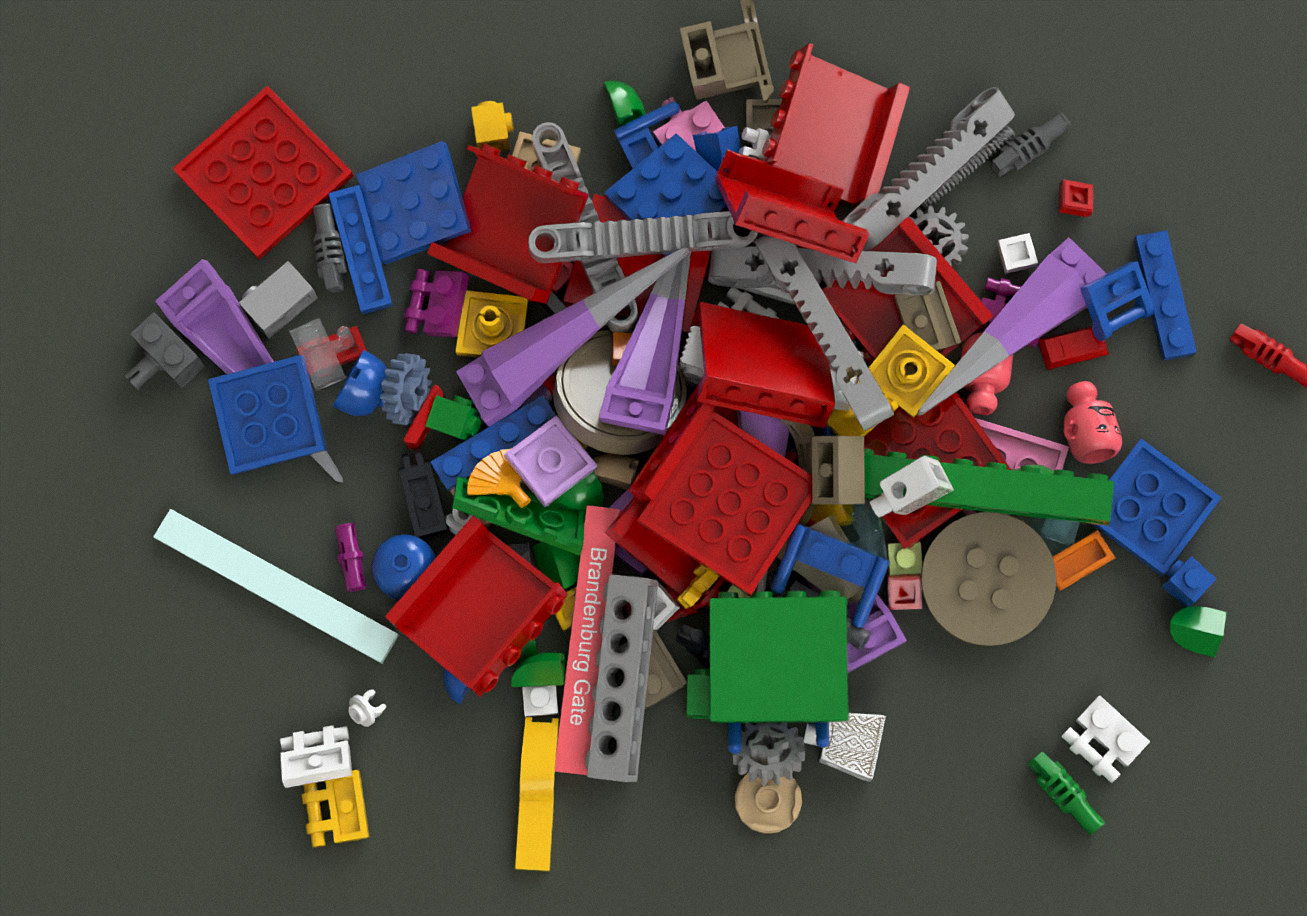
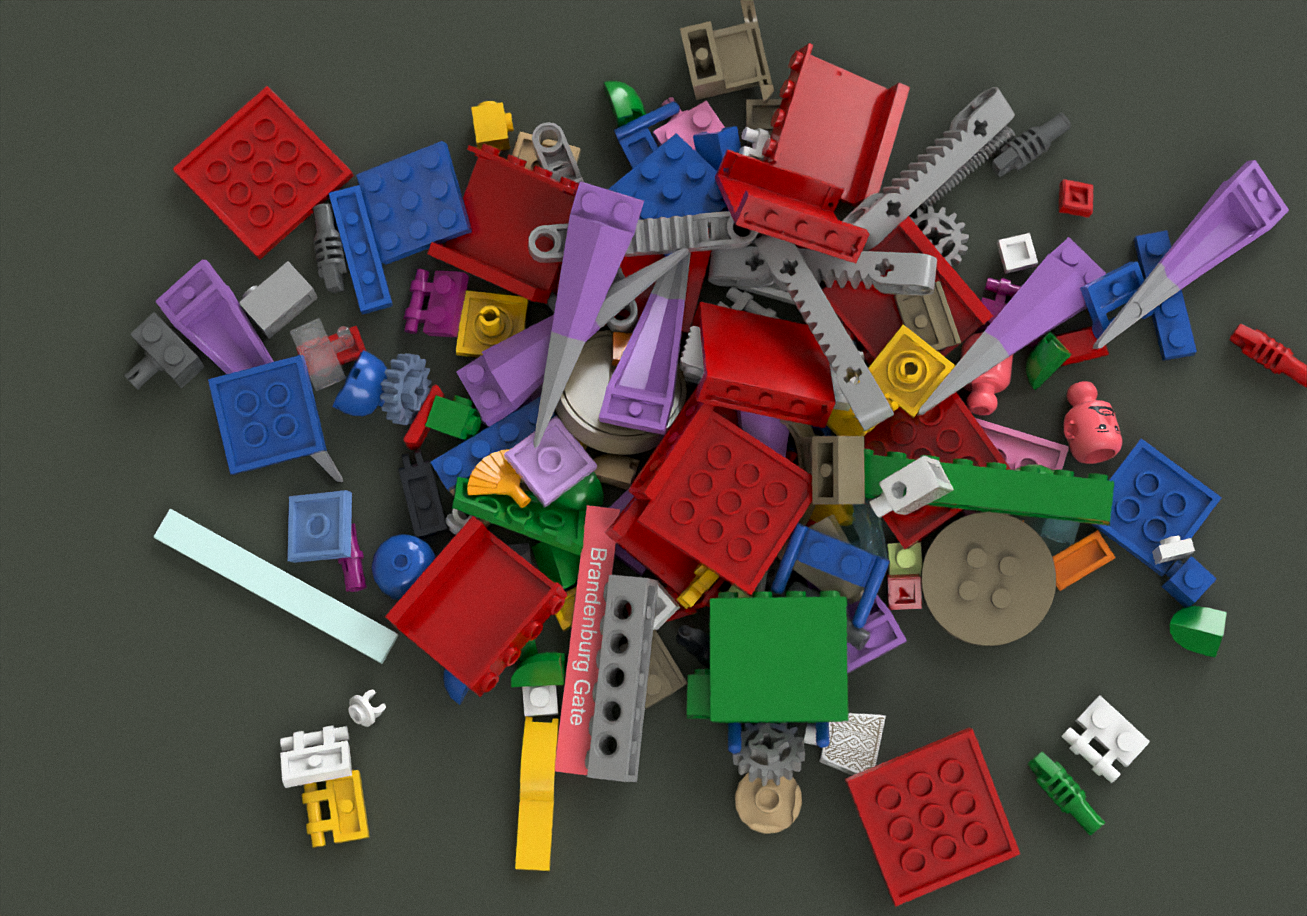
(319, 526): none -> medium blue tile
(595, 245): none -> medium lavender plate
(932, 816): none -> red plate
(1045, 360): none -> green brick
(1173, 549): none -> white plate
(1229, 221): none -> medium lavender plate

